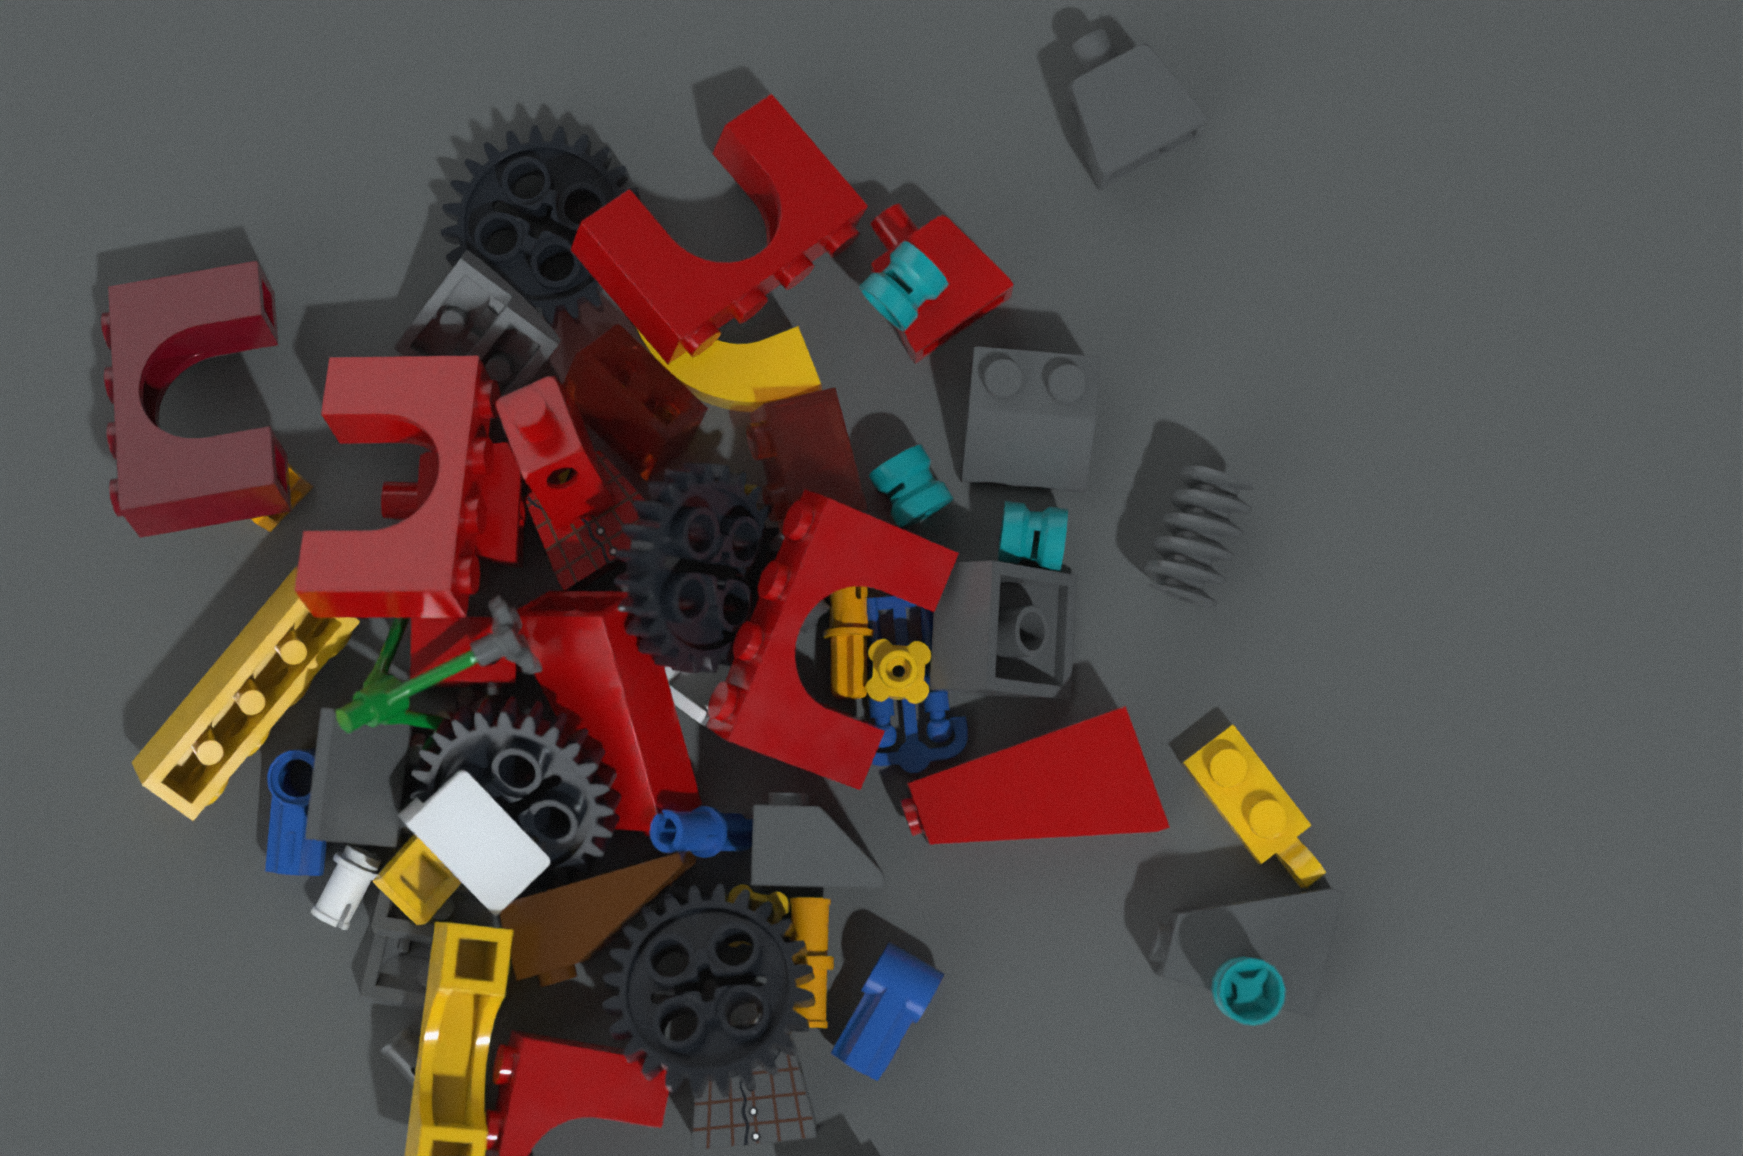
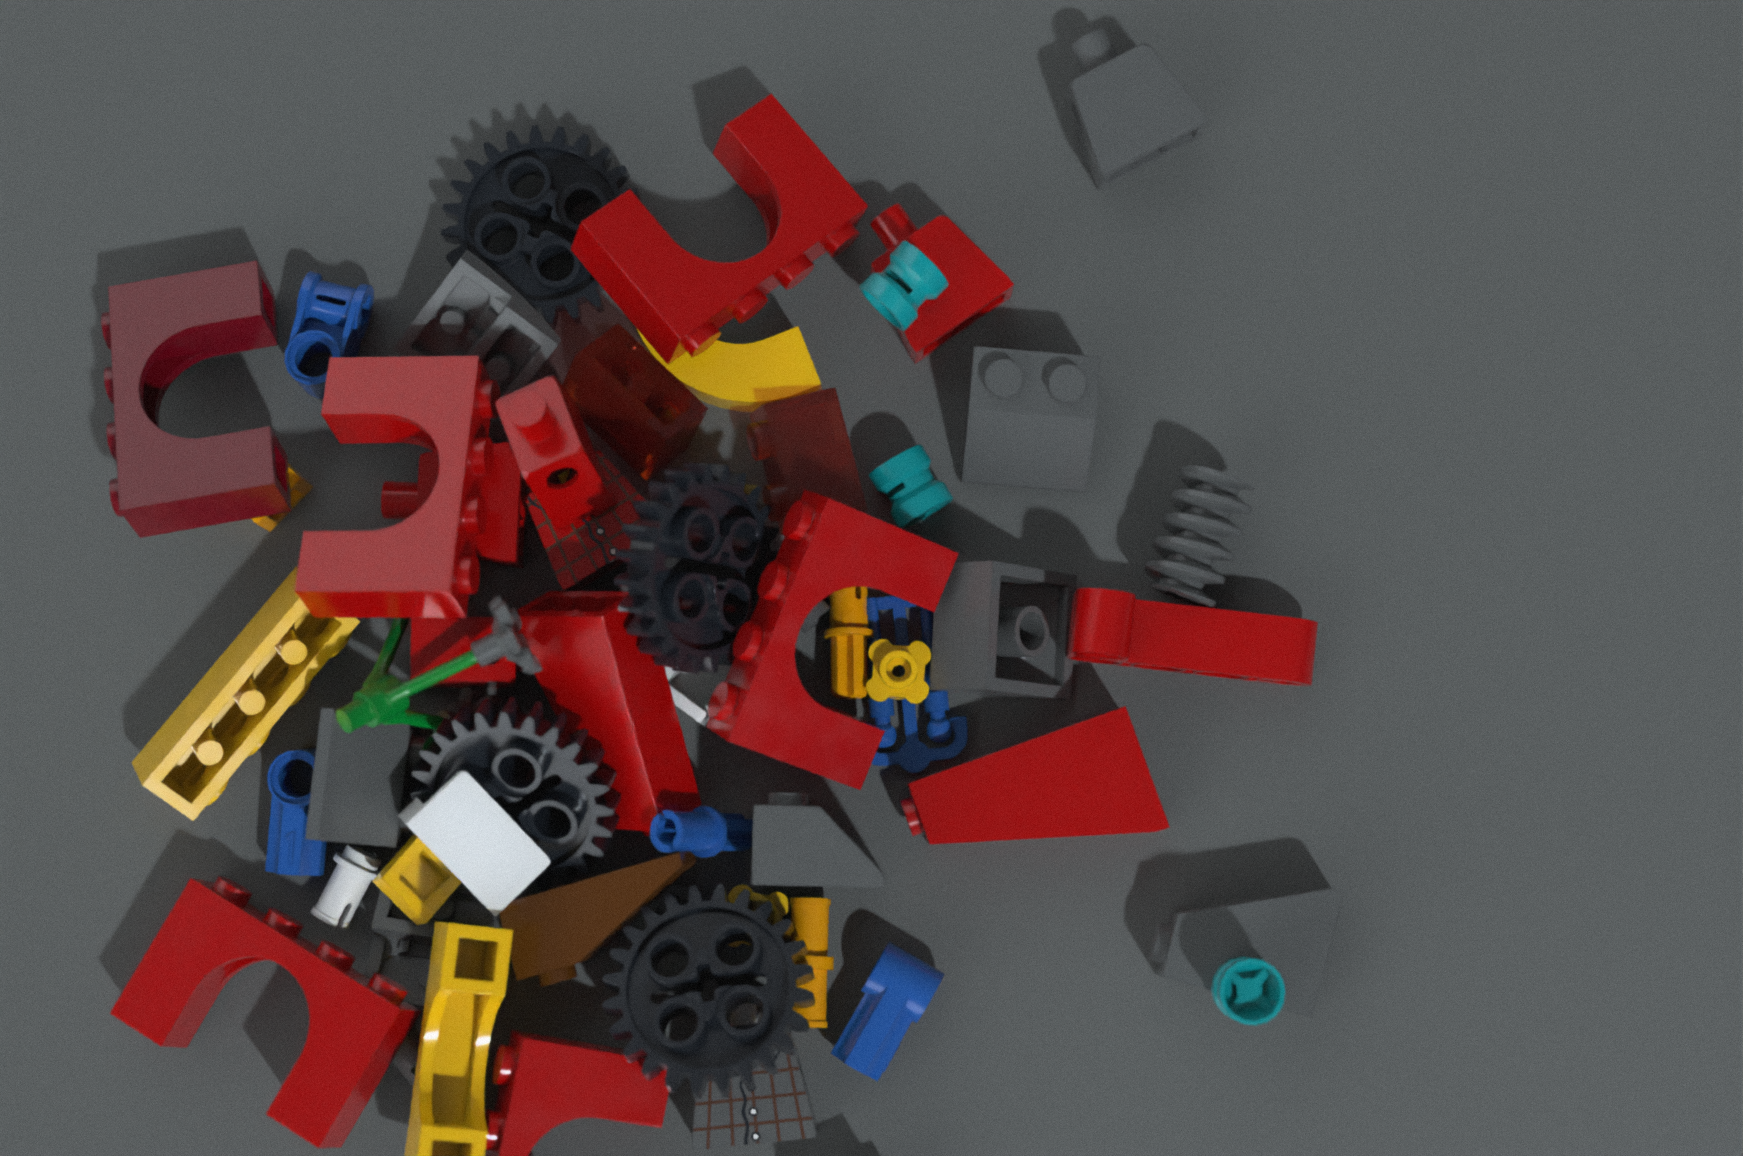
(327, 321): none -> blue piece
(352, 1018): none -> red arch
(1018, 533): teal wheel -> none
(1190, 639): none -> red beam
(1253, 804): yellow plate -> none

